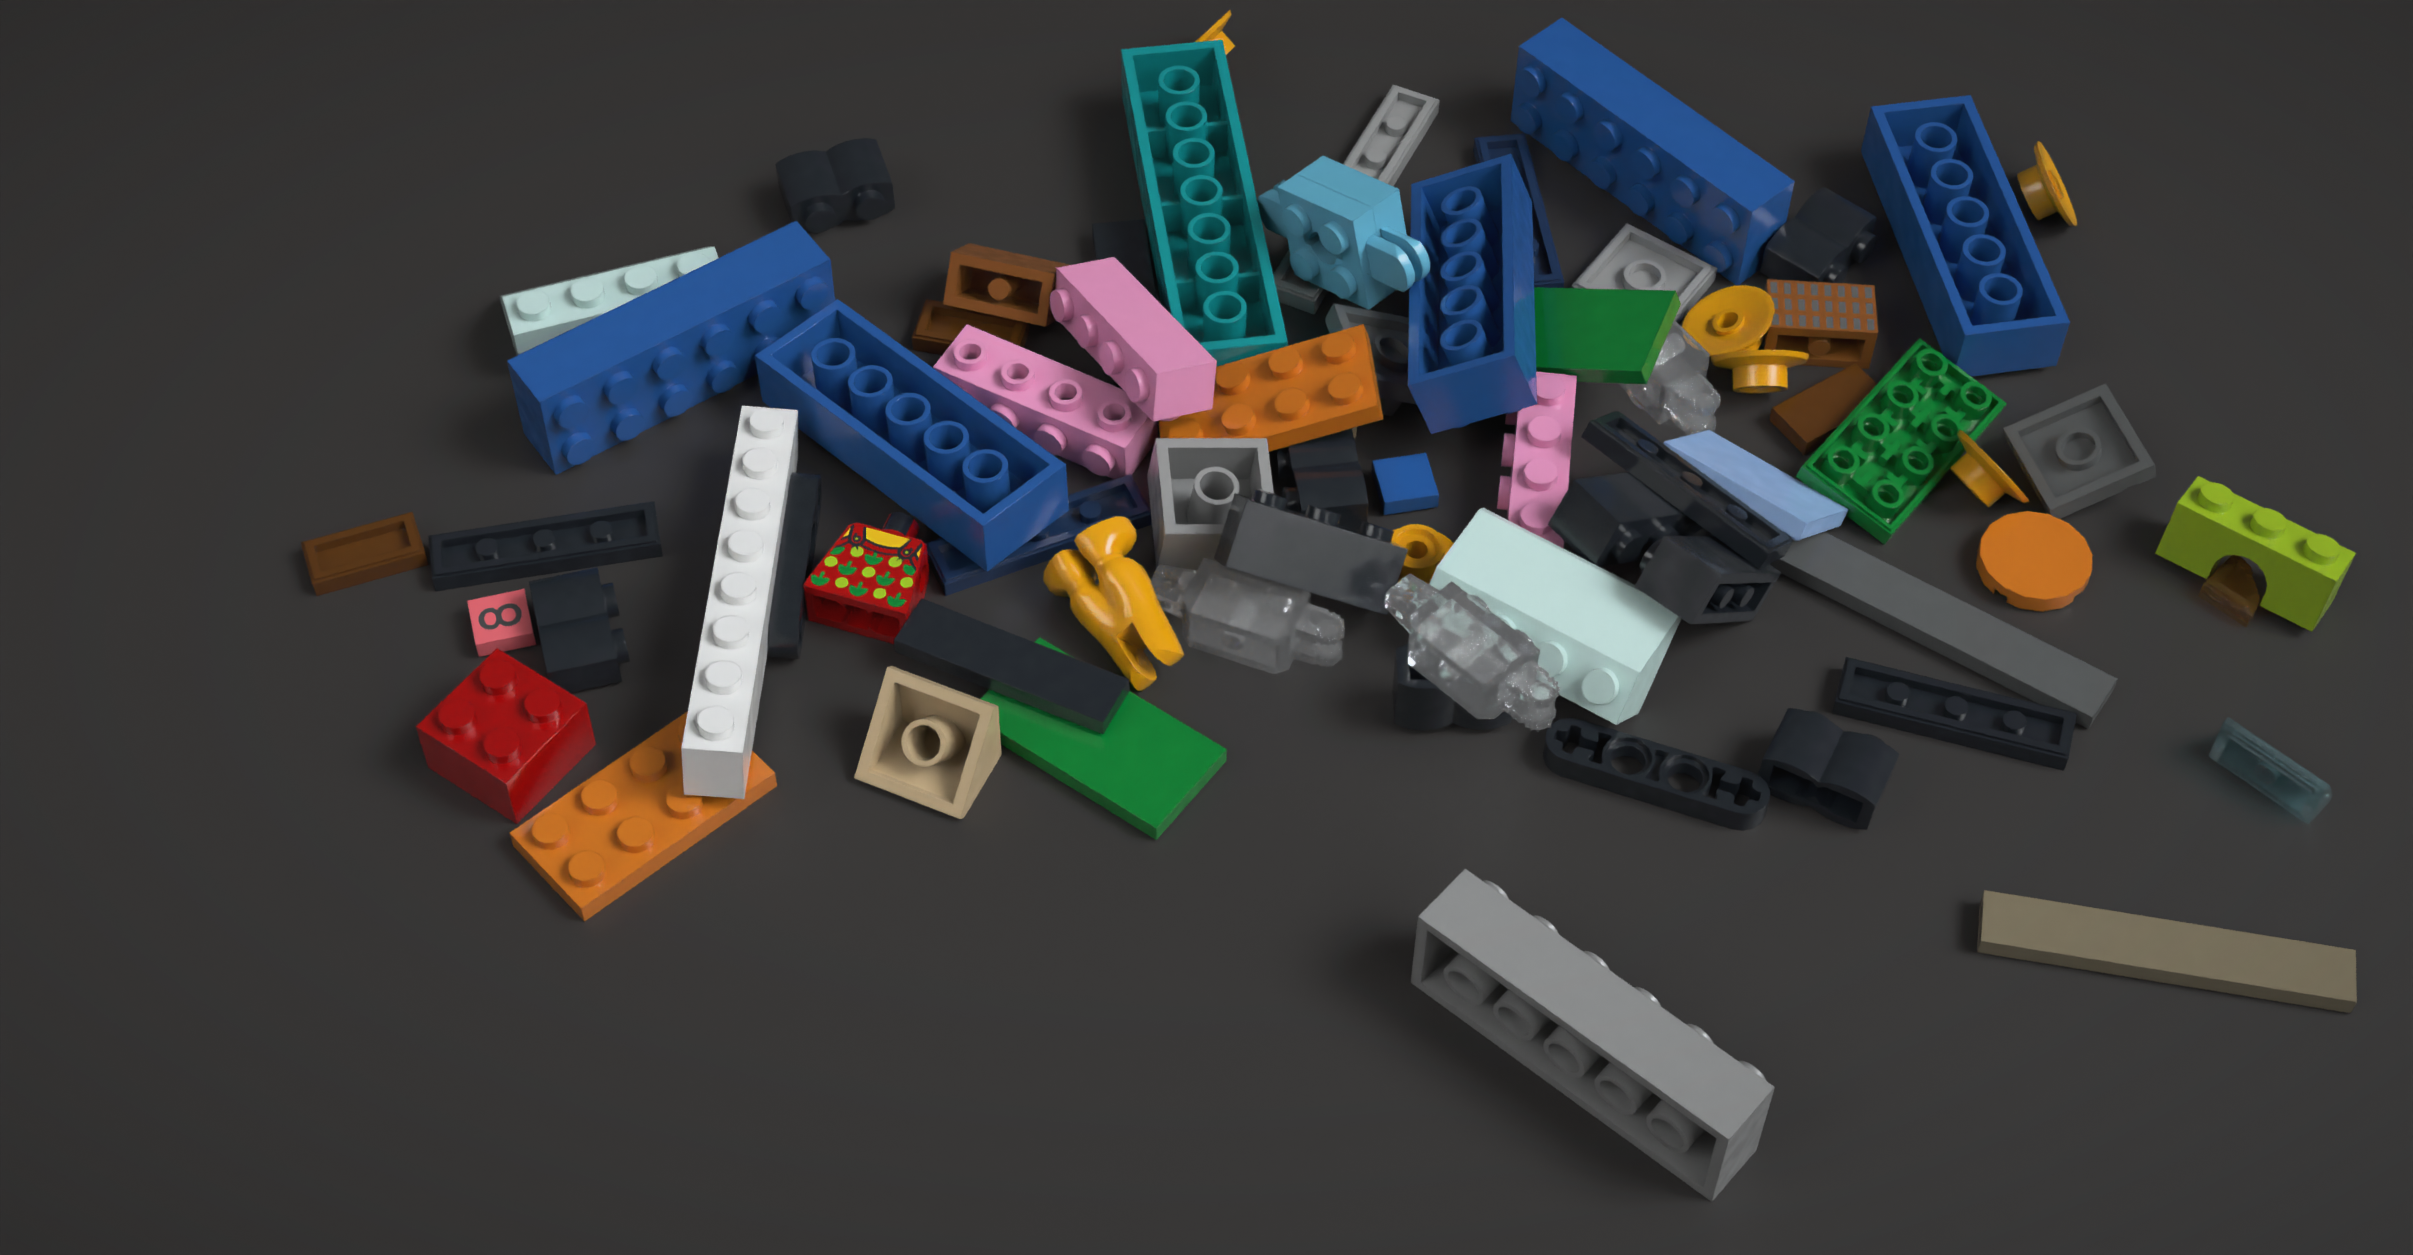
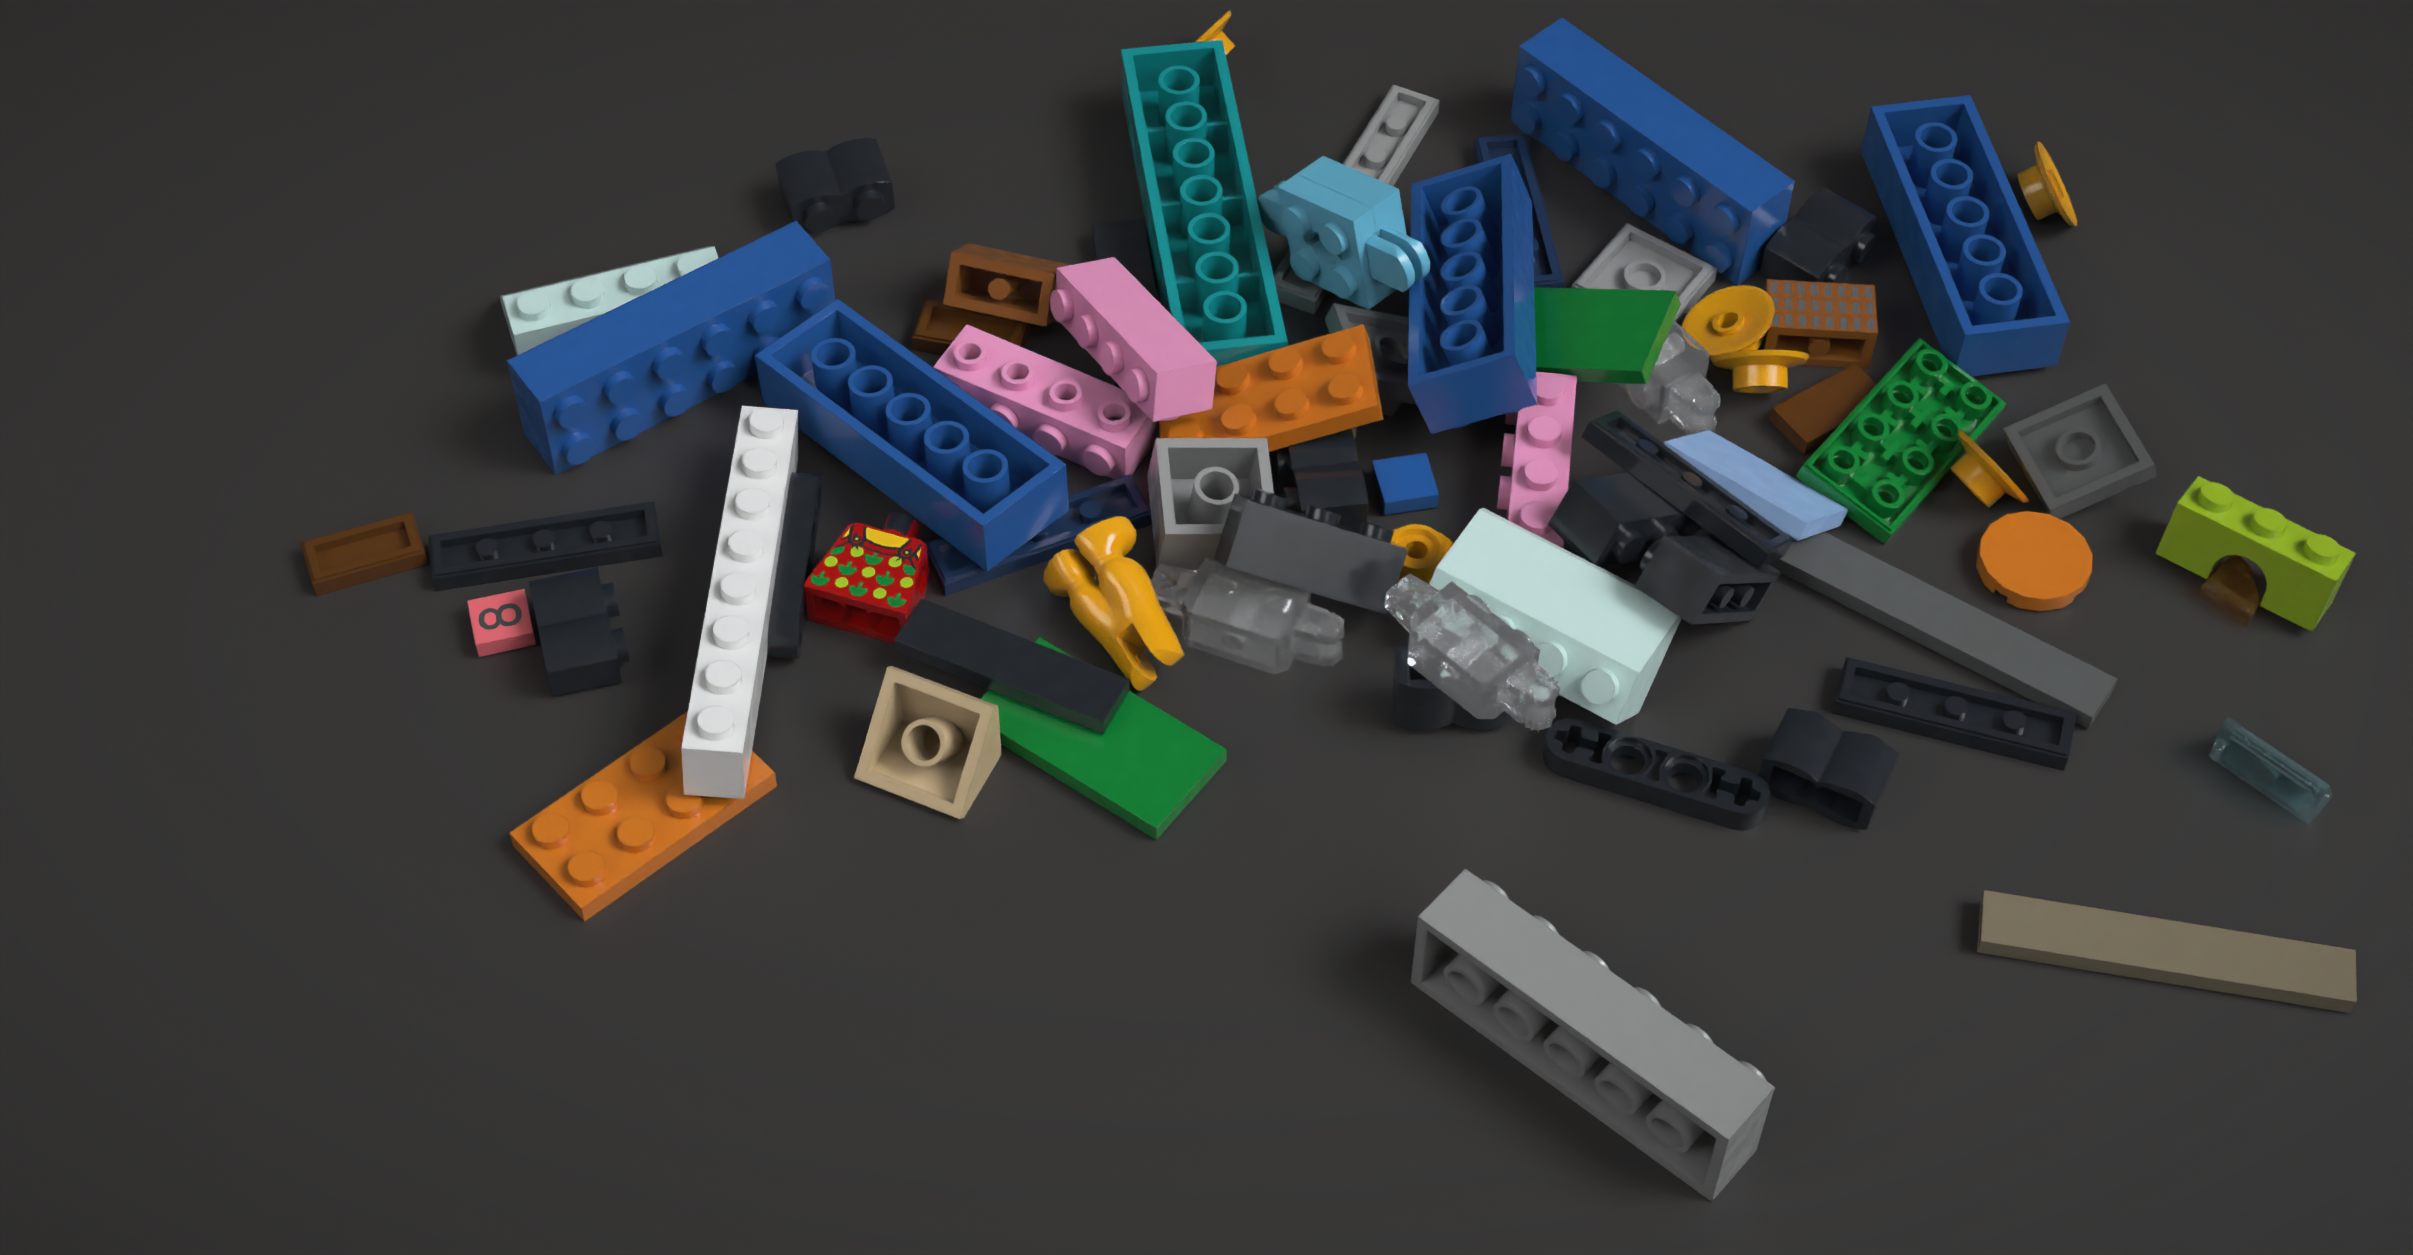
(506, 735): red brick -> none

